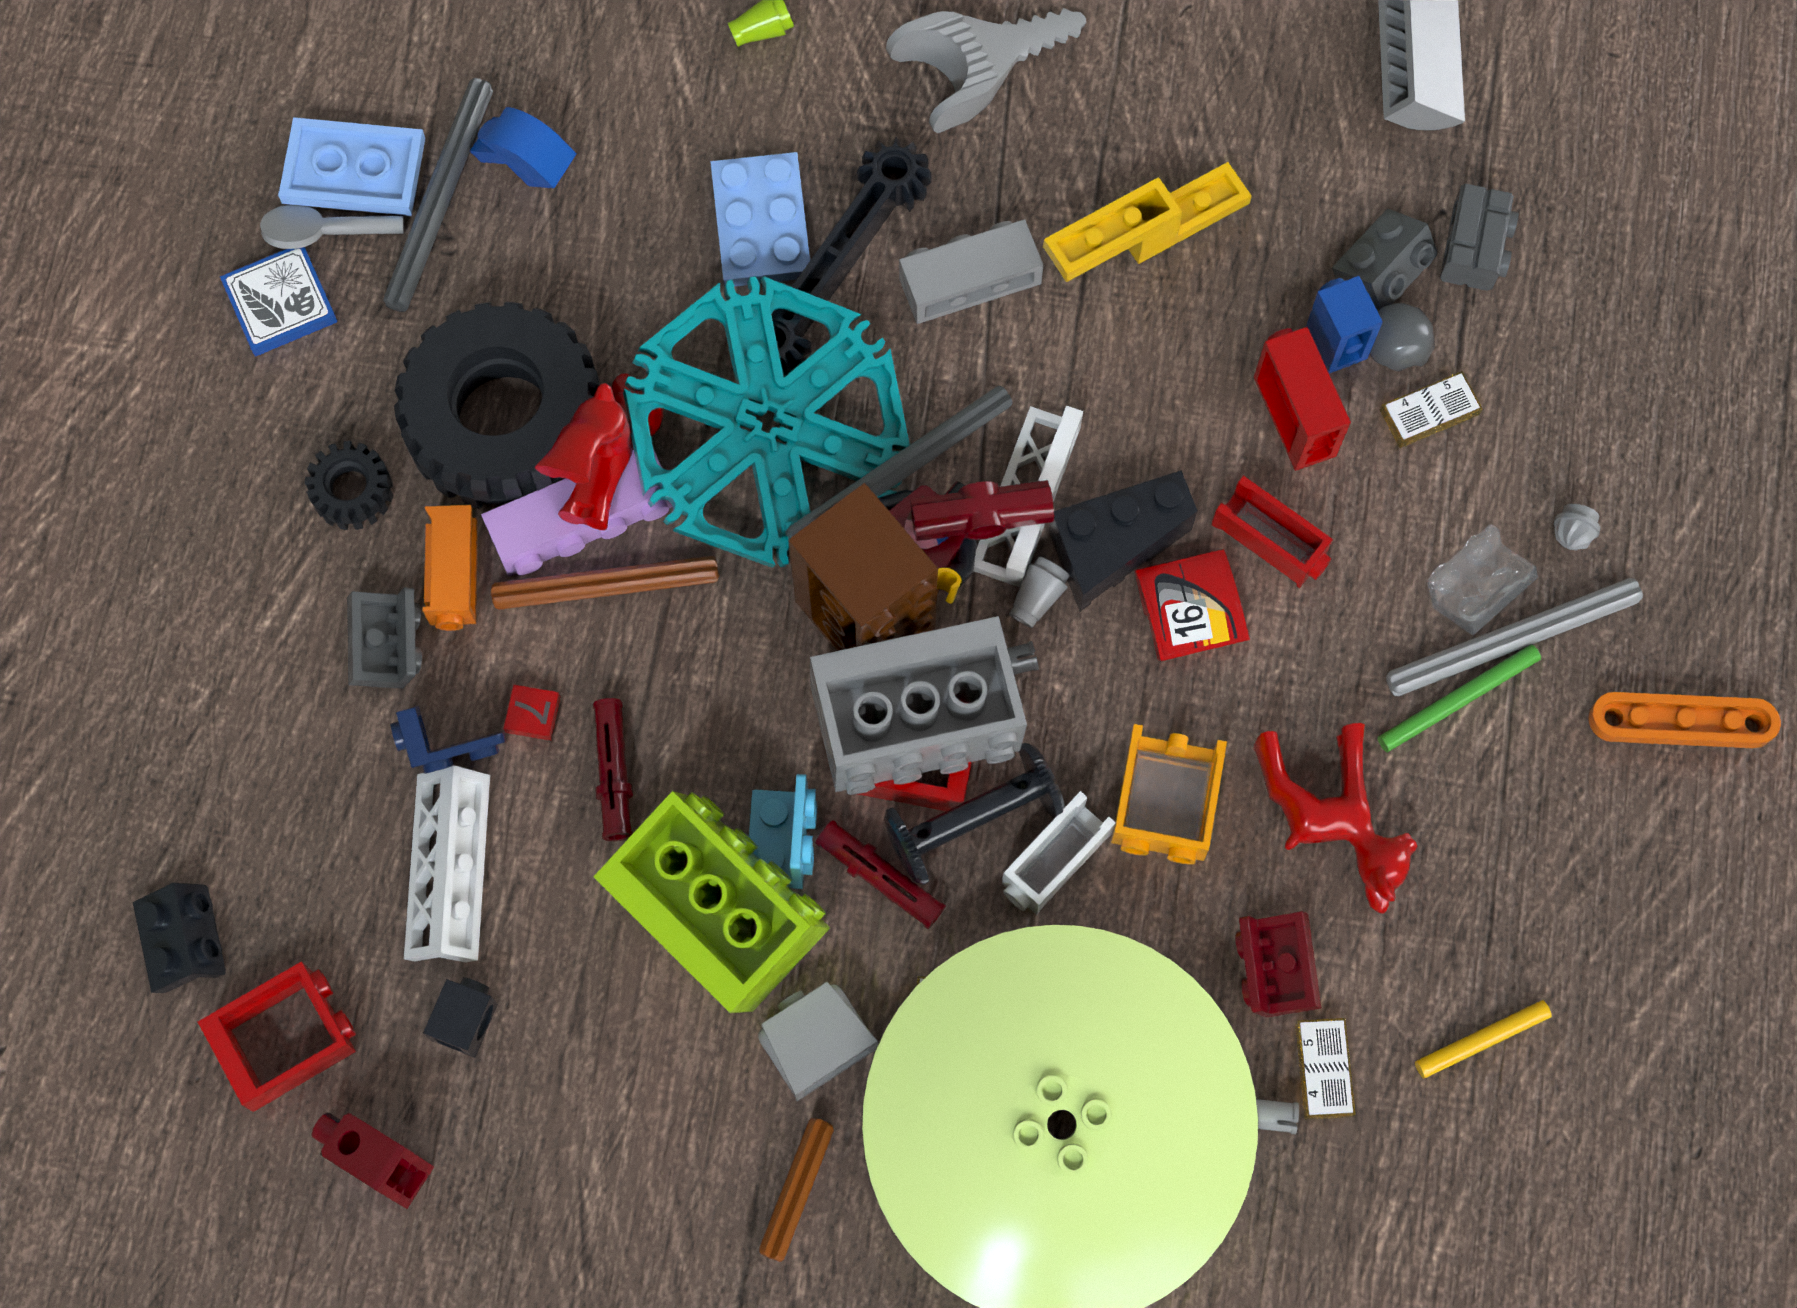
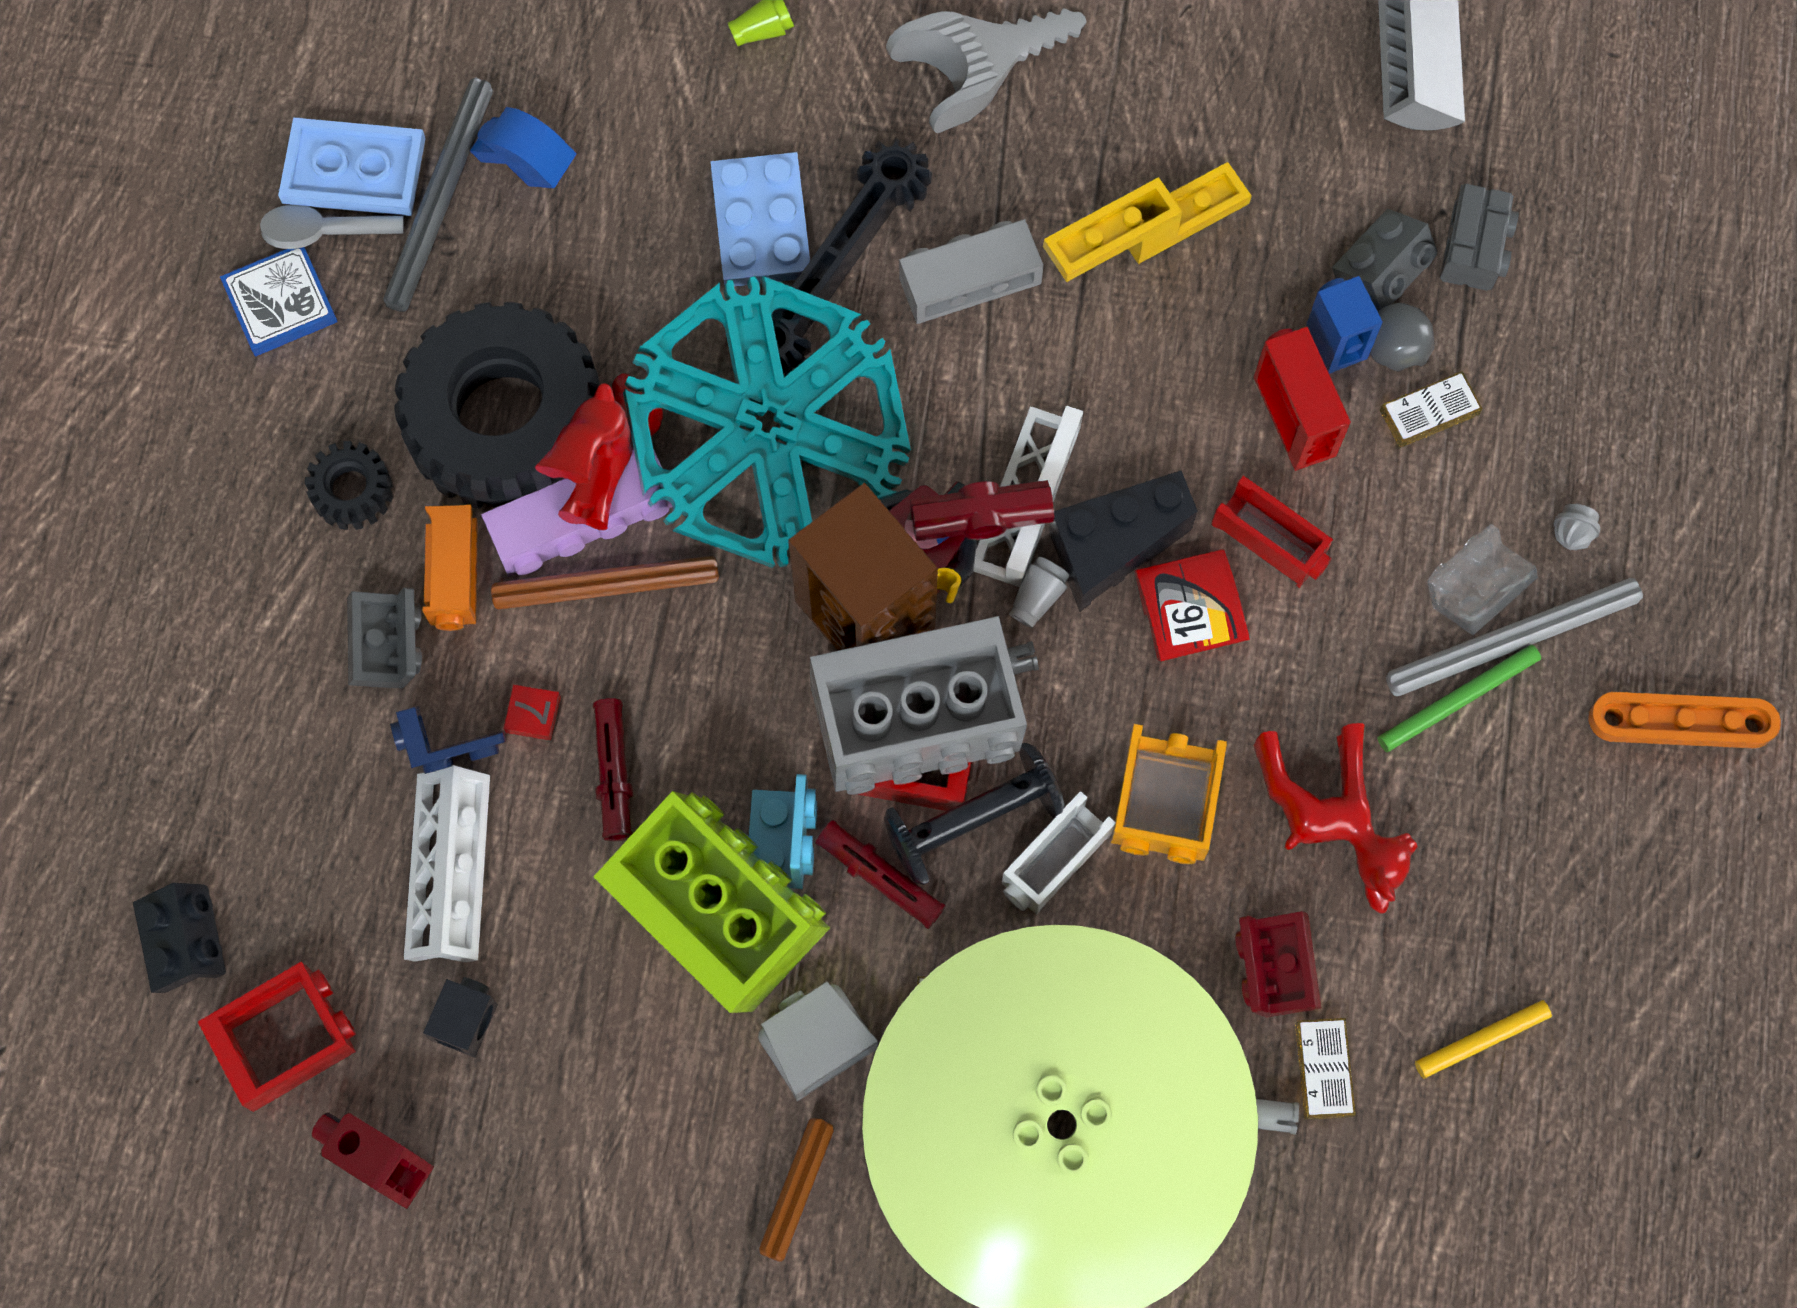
(920, 451): dark grey axle -> none

